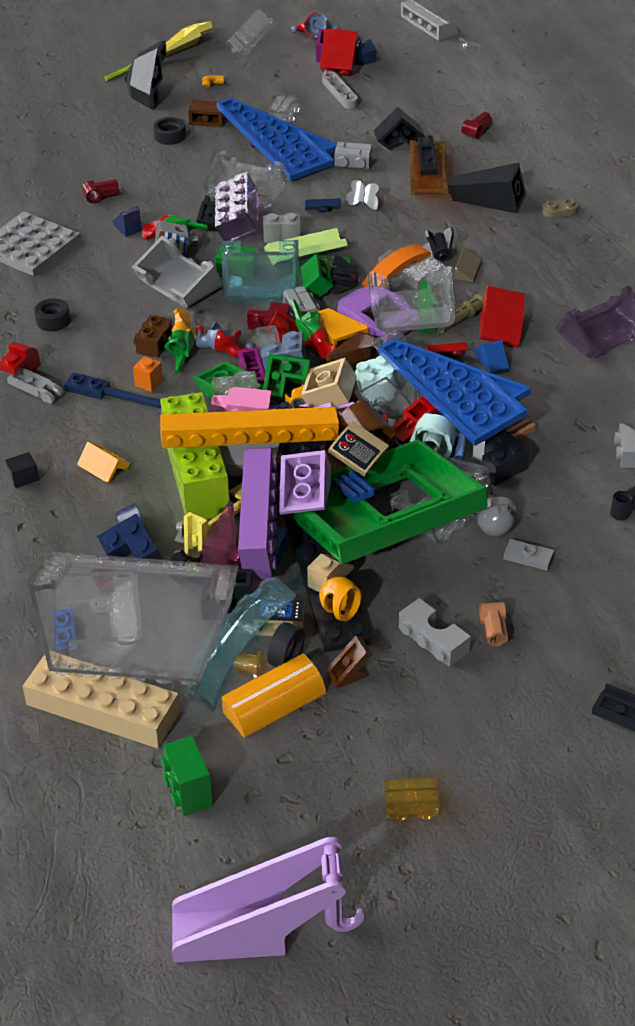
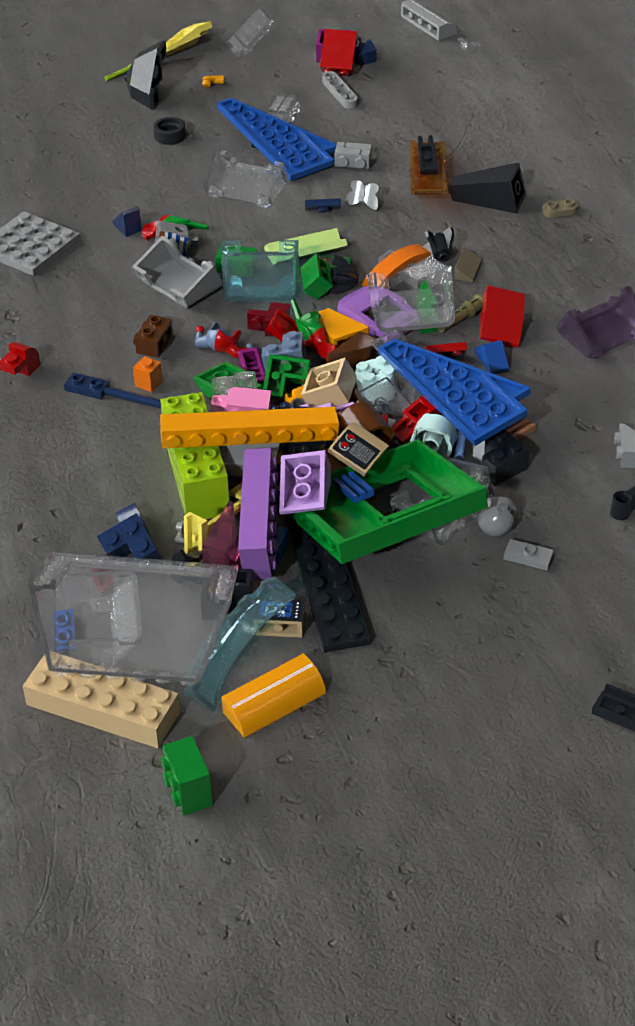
(22, 469): black panel -> none
(35, 385): light grey hinge -> none
(52, 314): black tyre -> none
(100, 190): dark red piece -> none
(101, 461): light orange panel -> none
(182, 338): green animal -> none
(205, 113): reddish brown brick -> none
(207, 213): black hinge -> none
(236, 207): clear purple brick -> none
(246, 910): lavender piece -> none
(248, 663): clear yellow brick -> none
(266, 336): clear brick -> none
(281, 227): light grey brick -> none
(285, 644): black tyre -> none
(303, 298): light grey brick -> none
(313, 23): sand blue piece -> none
(324, 568): tan slope -> none
(339, 595): light orange helmet -> none
(349, 663): reddish brown slope -> none
(397, 127): black brick -> none
(411, 798): clear yellow brick -> none
(445, 644): light grey arch -> none
(476, 126): dark red piece -> none
(494, 618): nougat piece -> none

